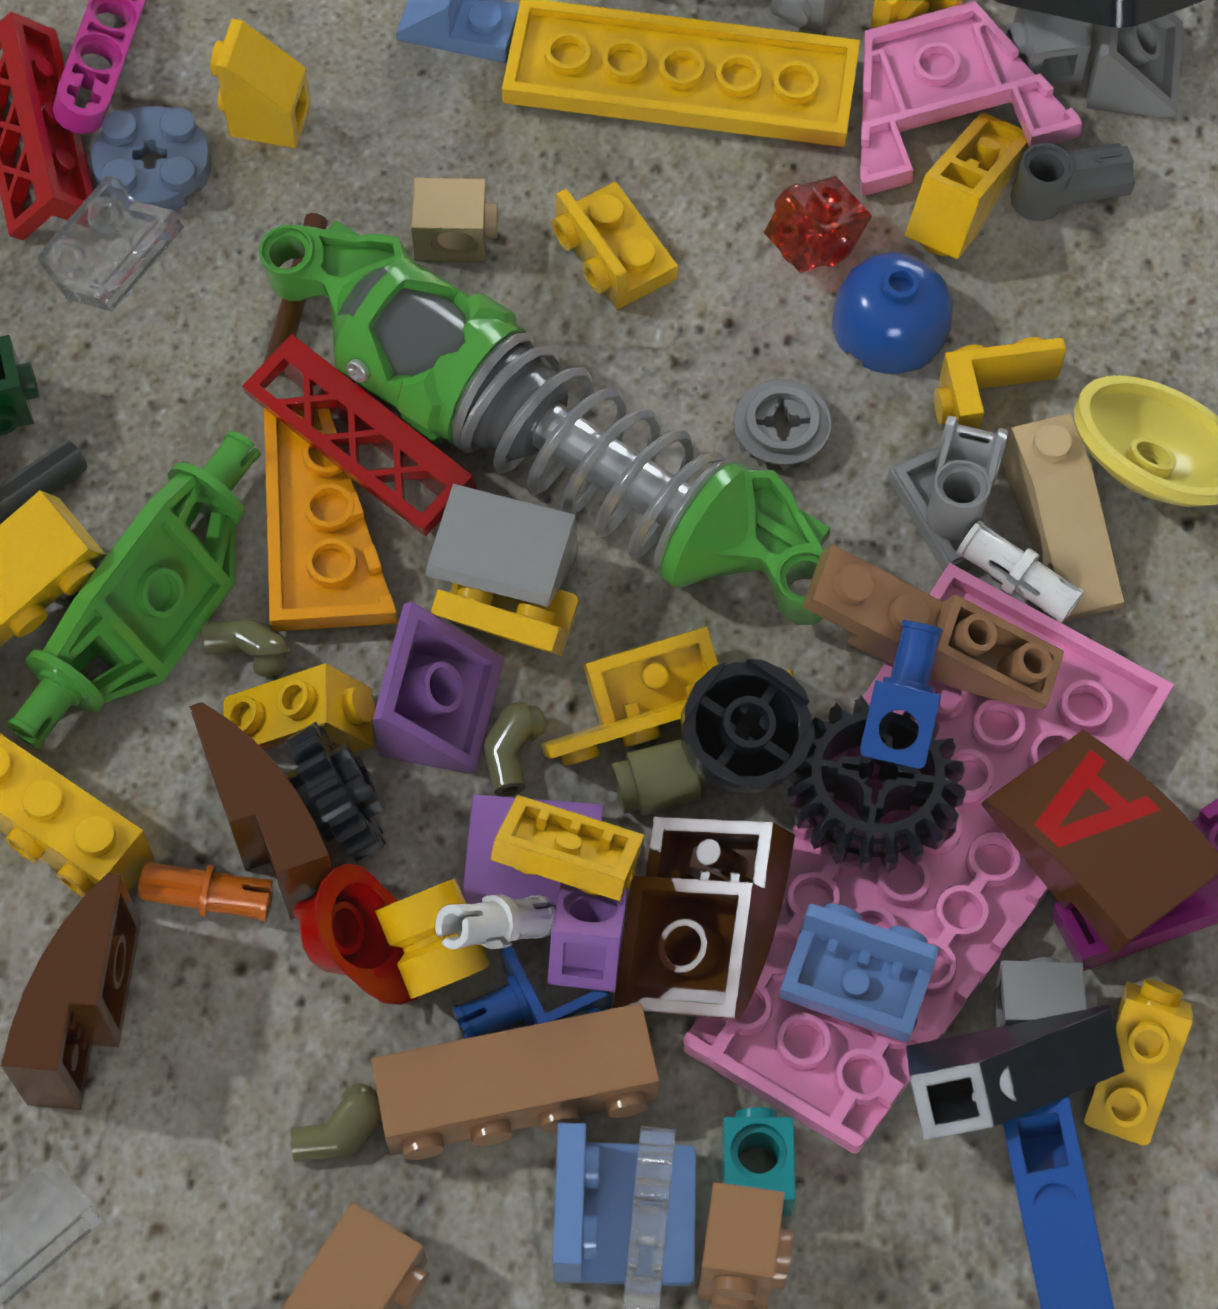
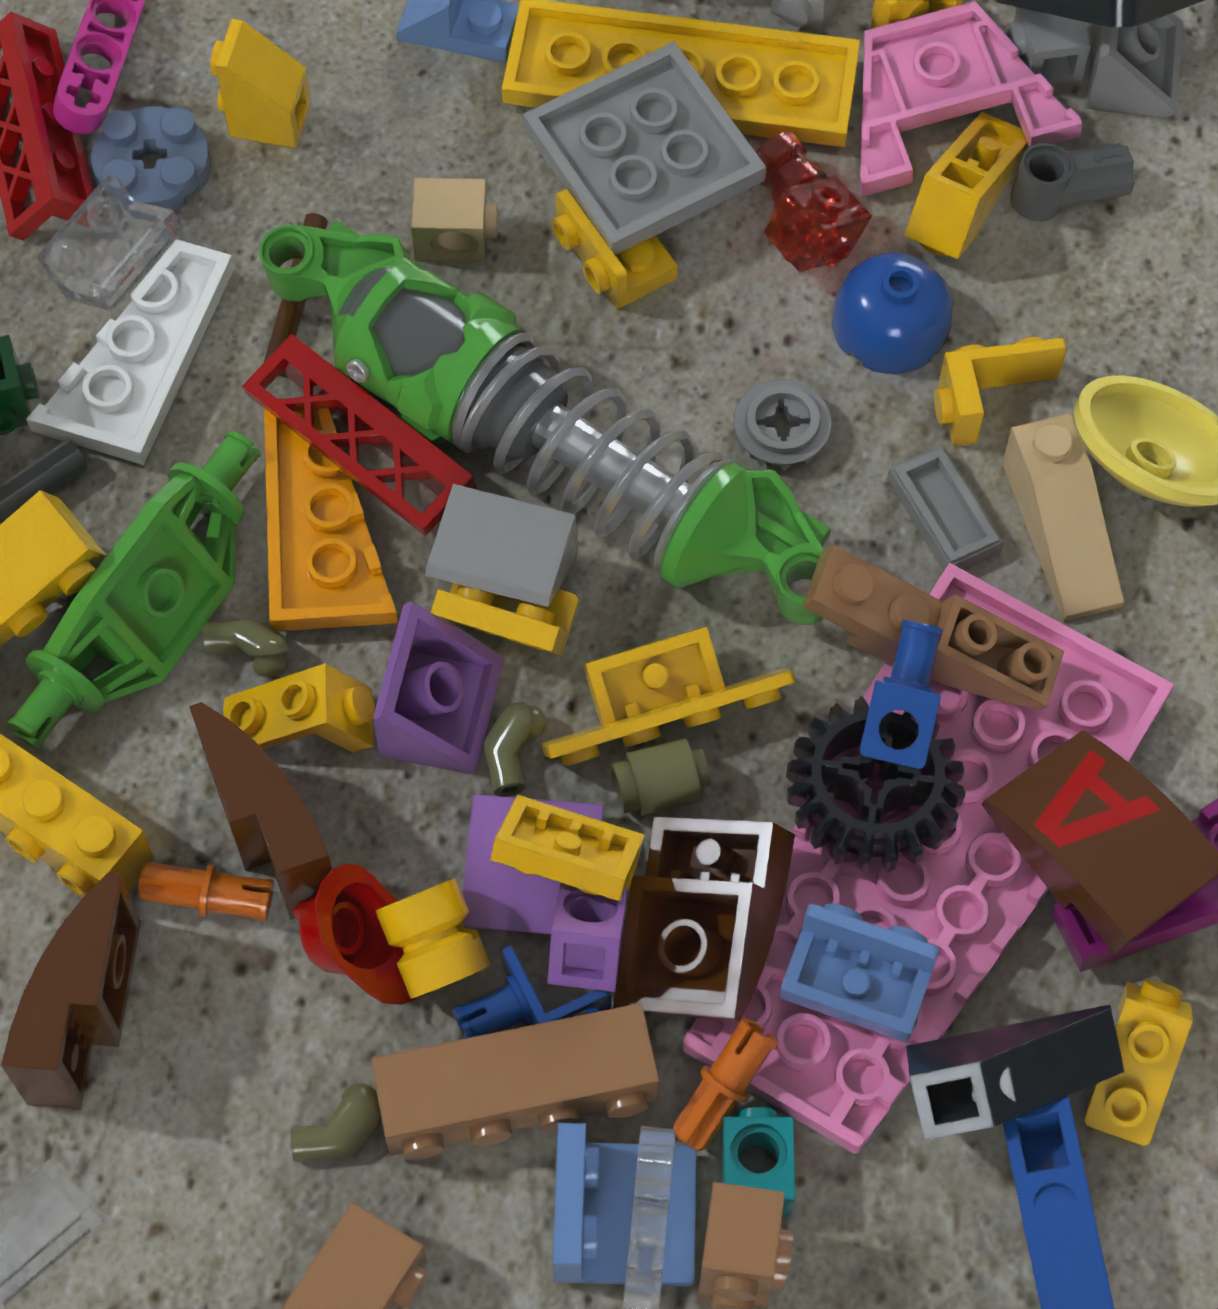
(136, 368): none -> white wing
(336, 791): black gear -> none
(494, 921): white pin -> none
(644, 147): none -> light grey plate
(724, 1084): none -> orange axle
(746, 726): black cylinder -> none
(787, 164): none -> clear red wheel
(965, 470): light grey piece -> none
(1020, 572): white pin -> none
(1039, 990): light grey brick -> none

